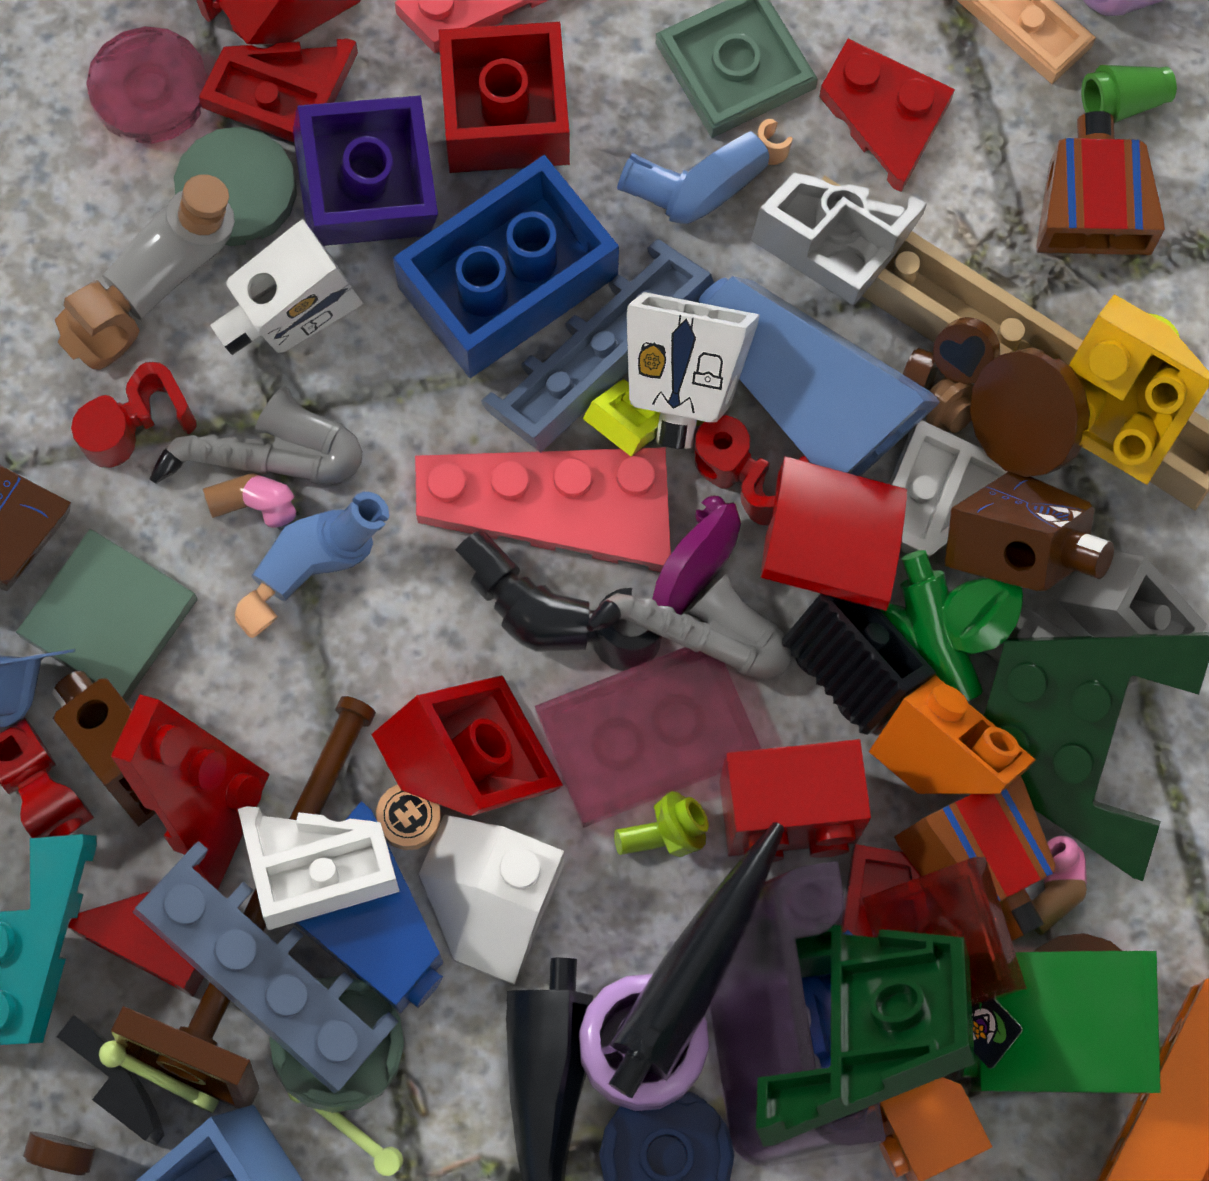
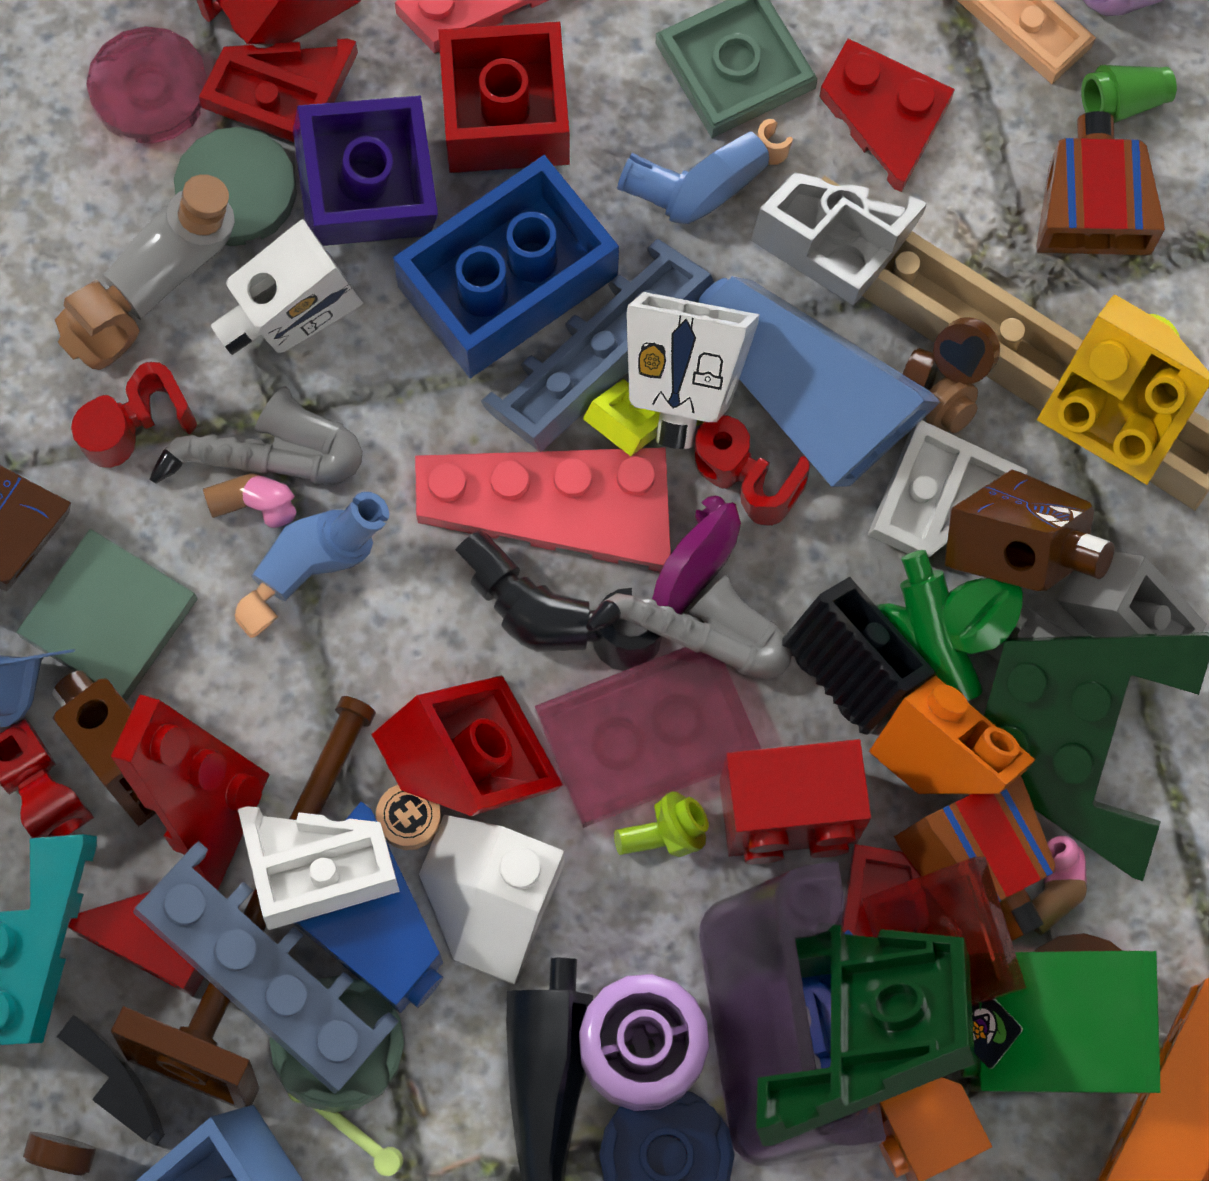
(114, 1054): yellowish green hinge -> none
(691, 972): black piece -> none
(834, 533): red slope -> none
(1029, 412): reddish brown tile -> none

